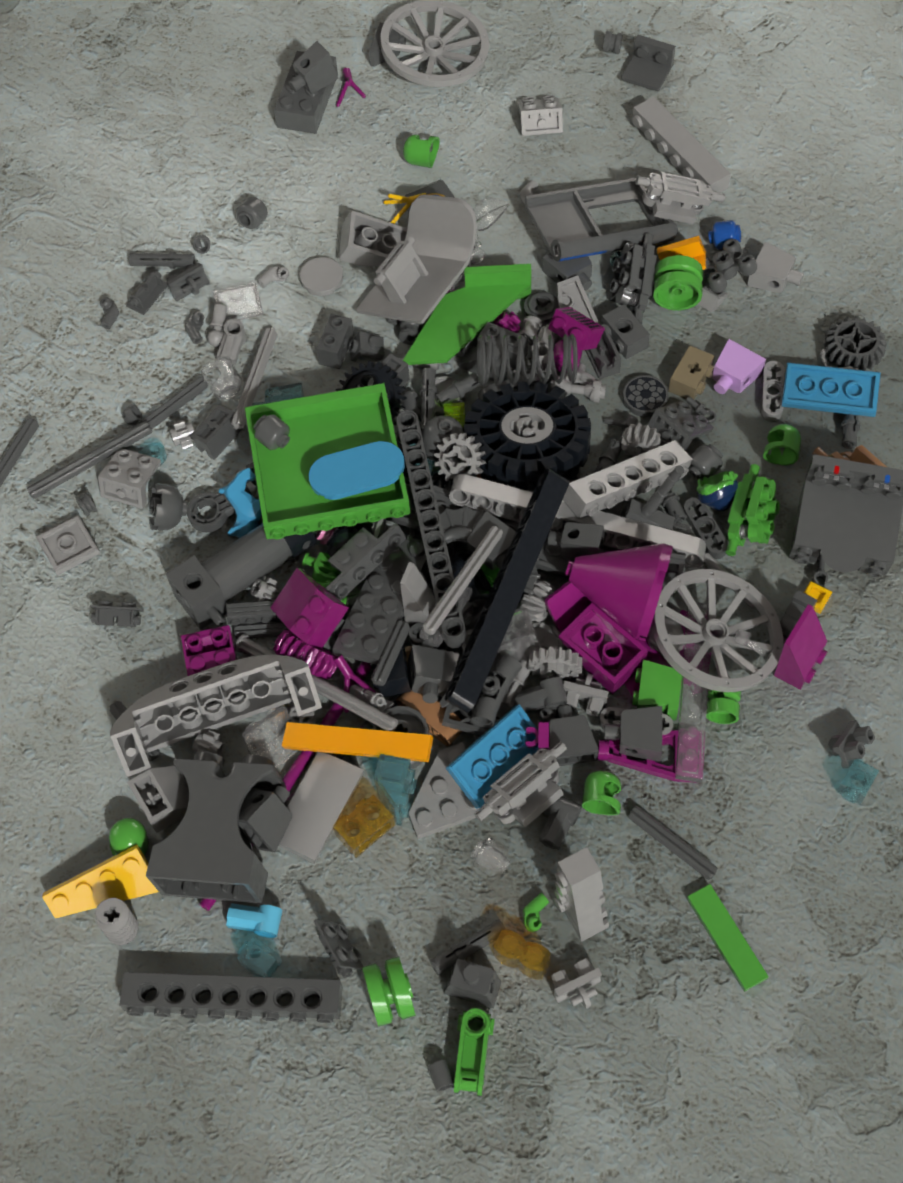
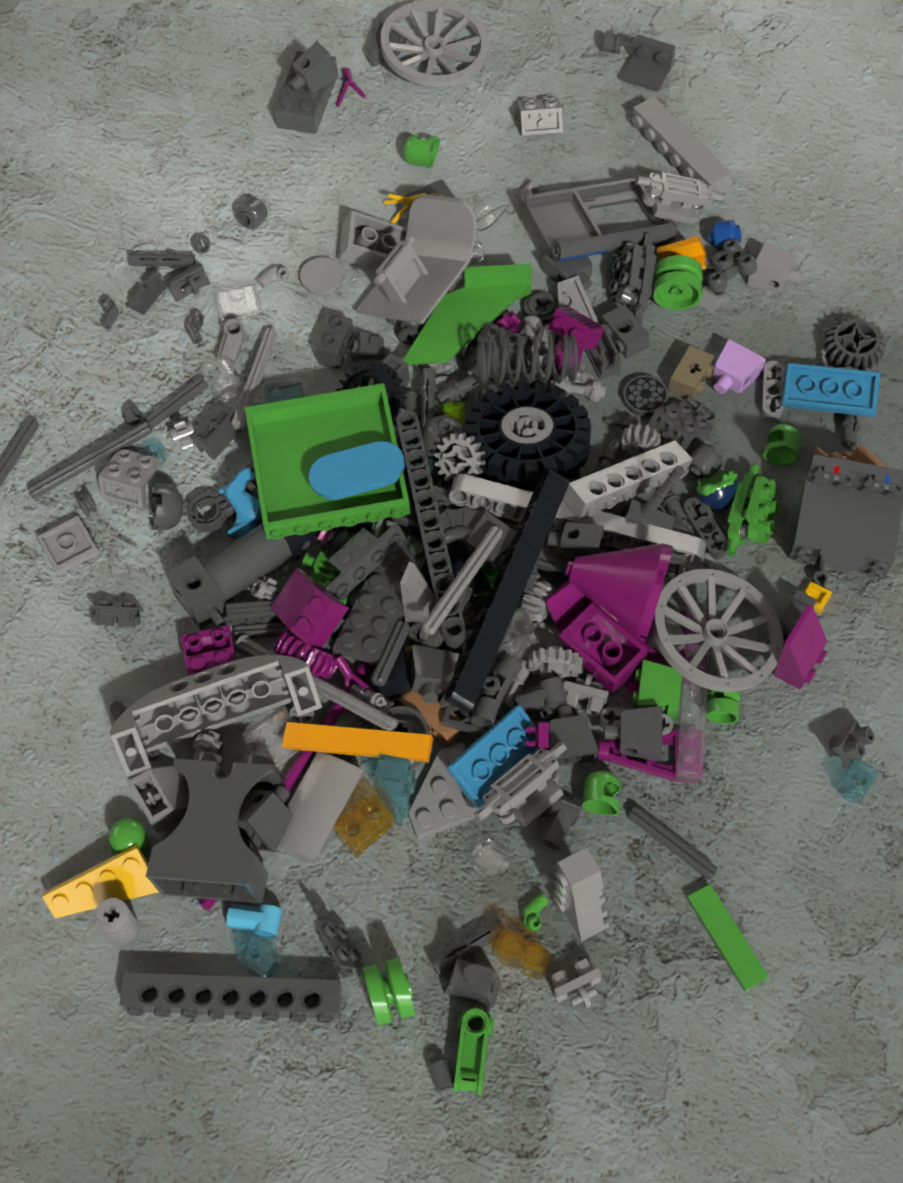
(218, 321): light grey pin -> none
(272, 432): dark grey head -> none
(742, 637): clear hand -> none

